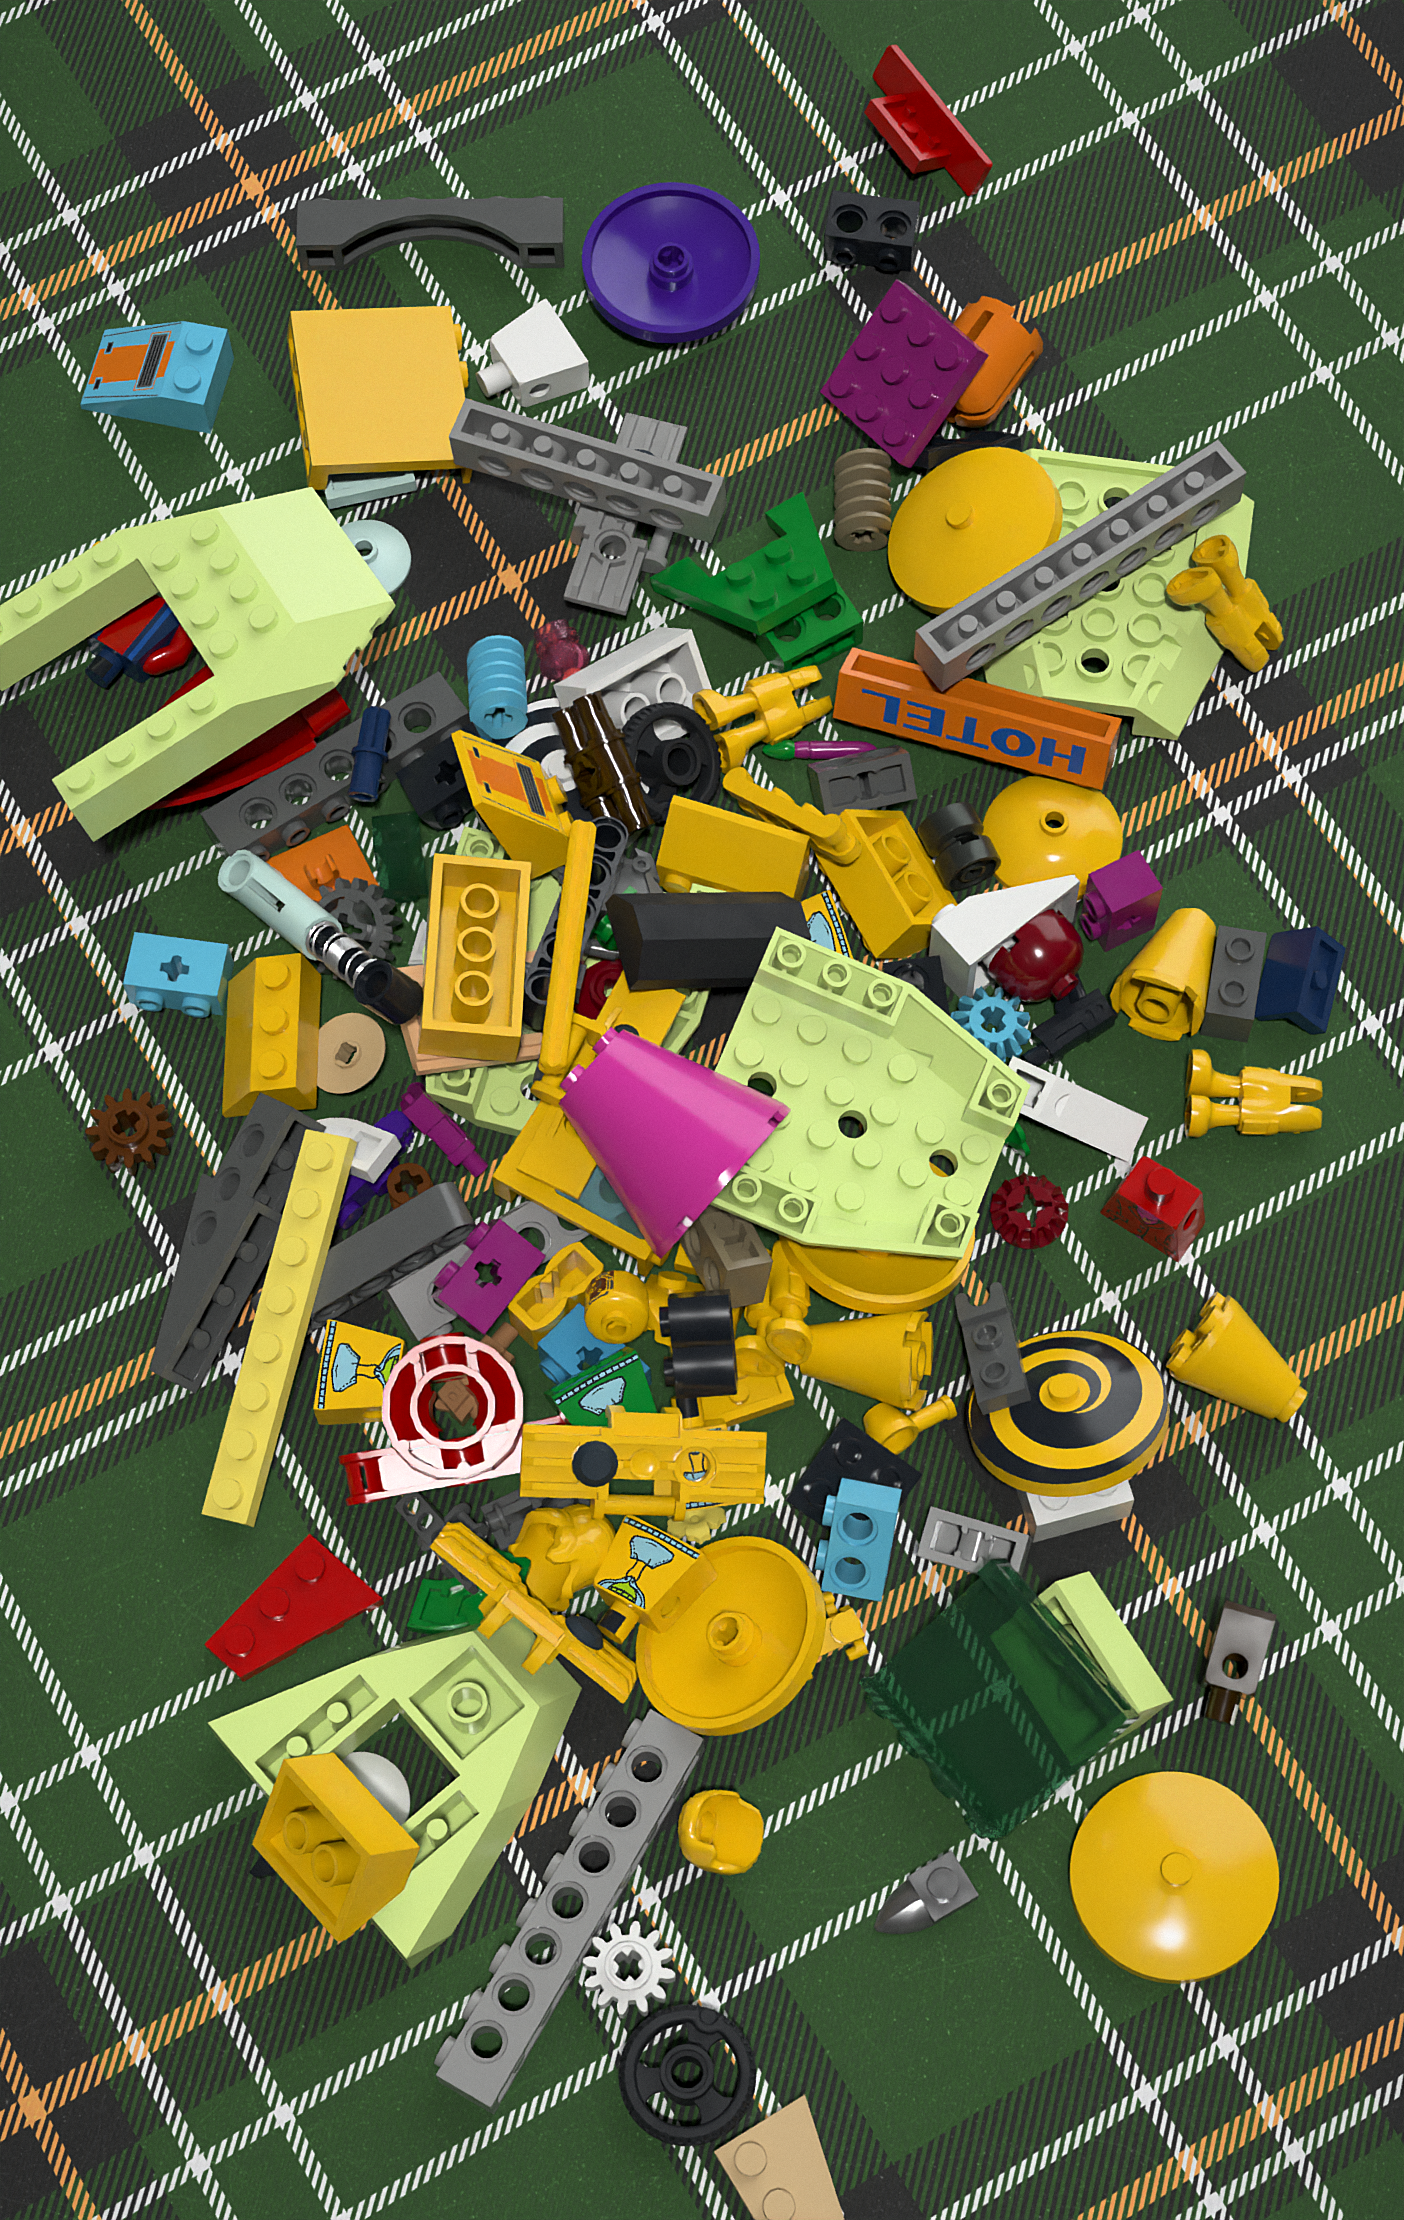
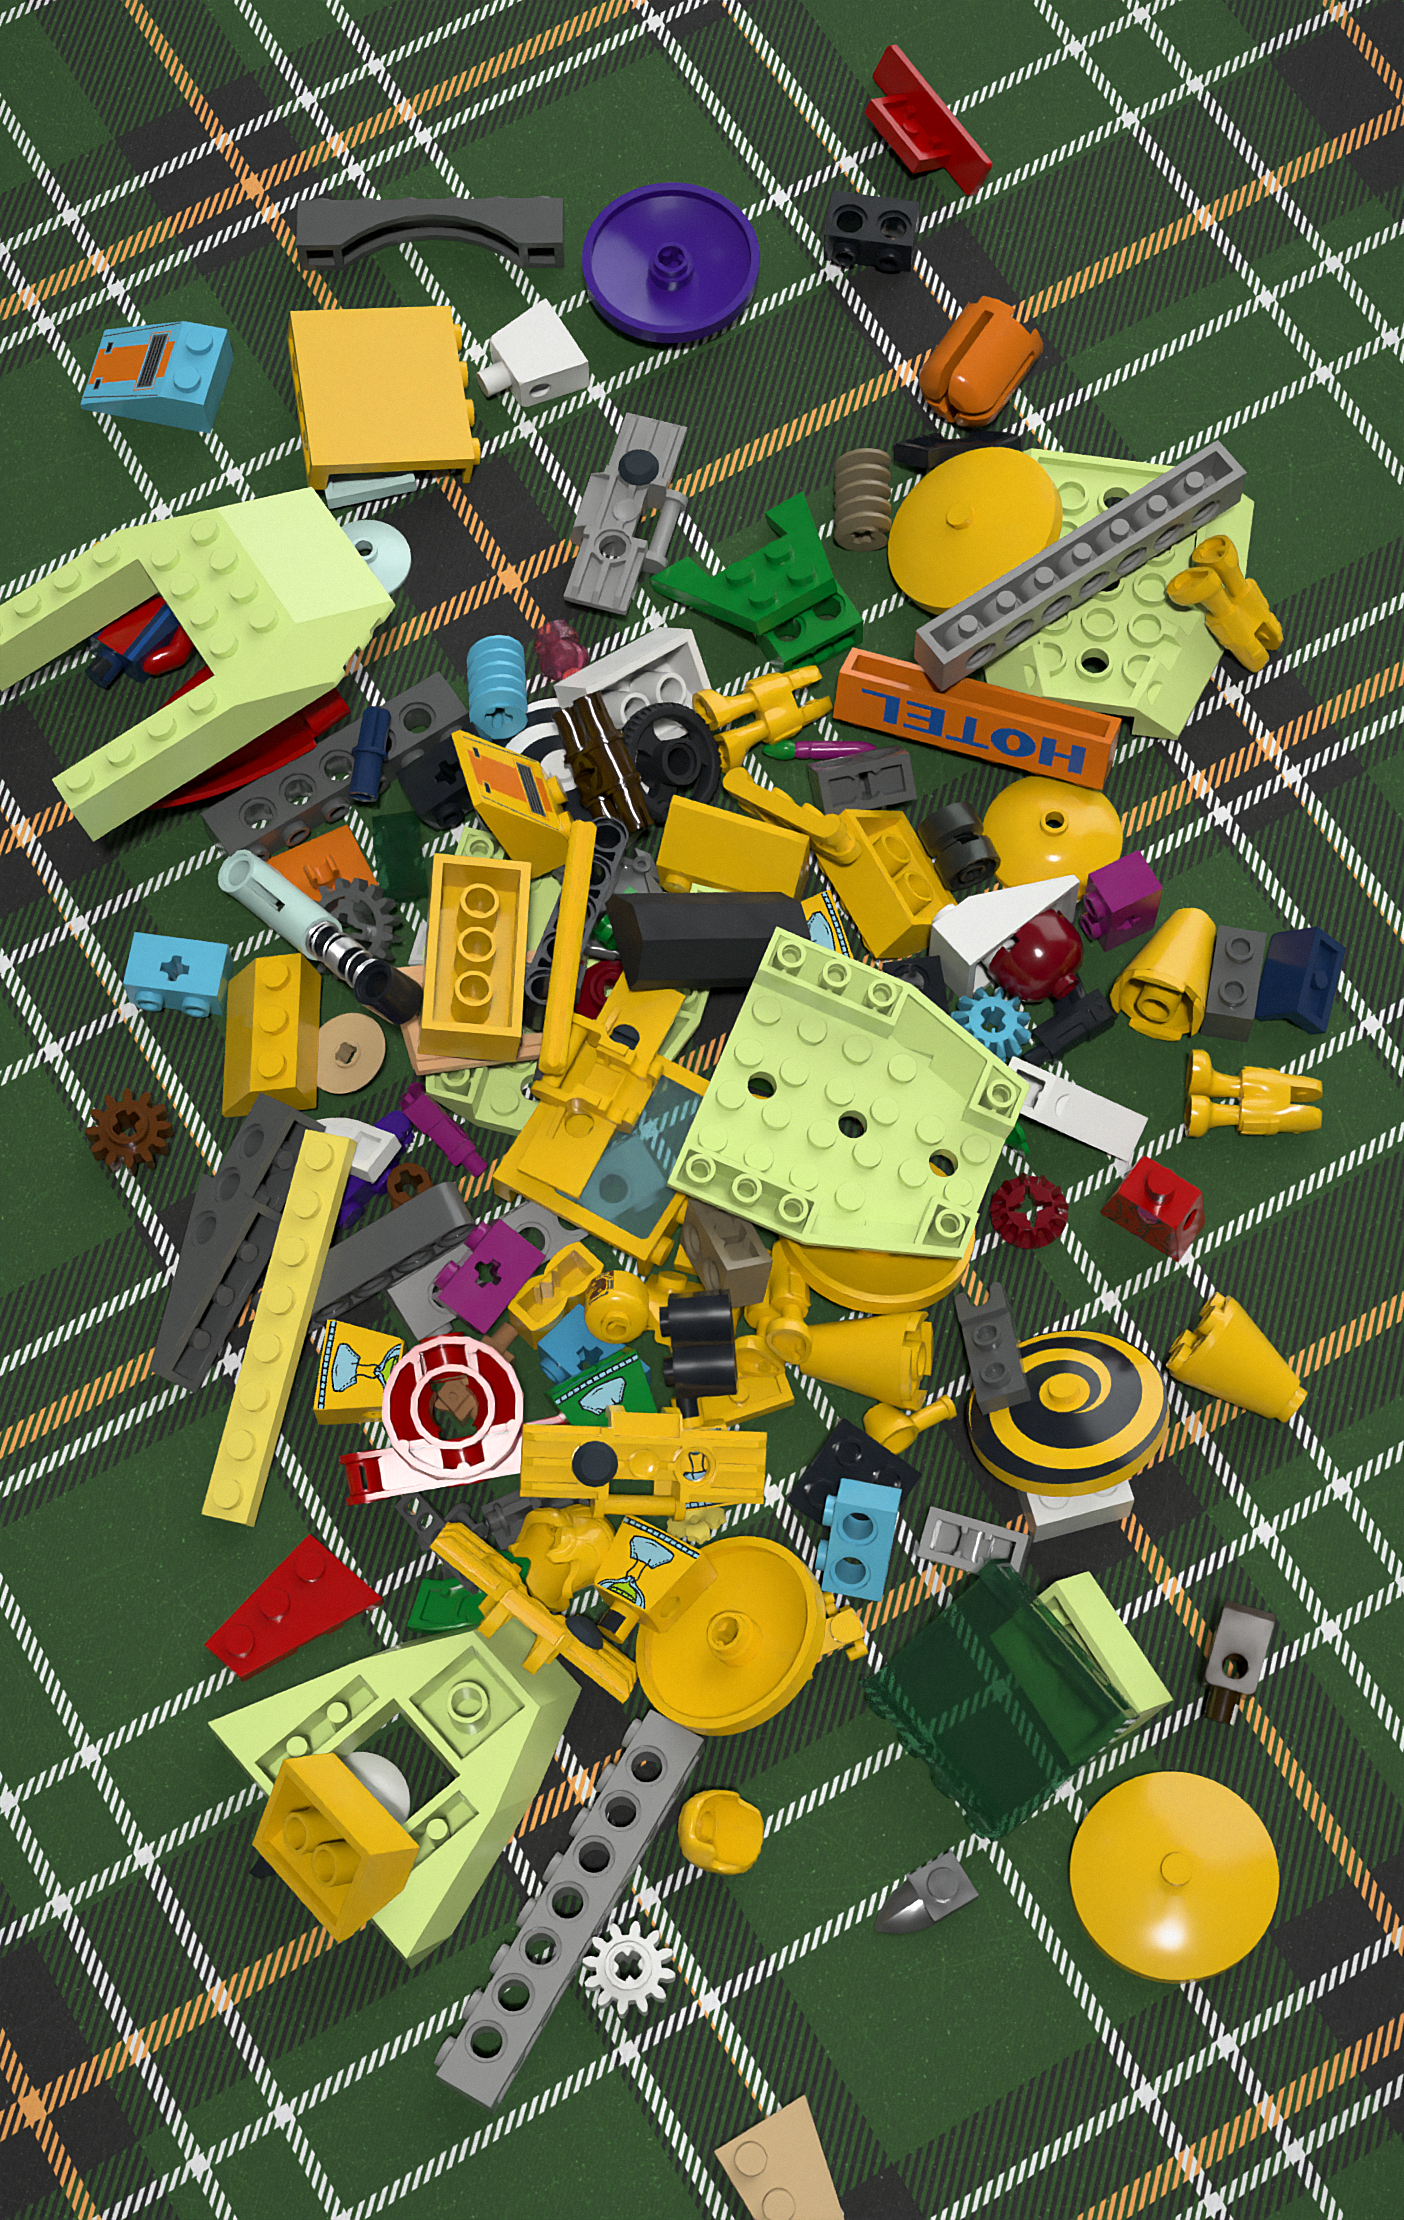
(588, 470): light grey brick -> none
(640, 2082): black wheel -> none
(664, 1130): dark pink cone -> none
(904, 373): magenta plate -> none

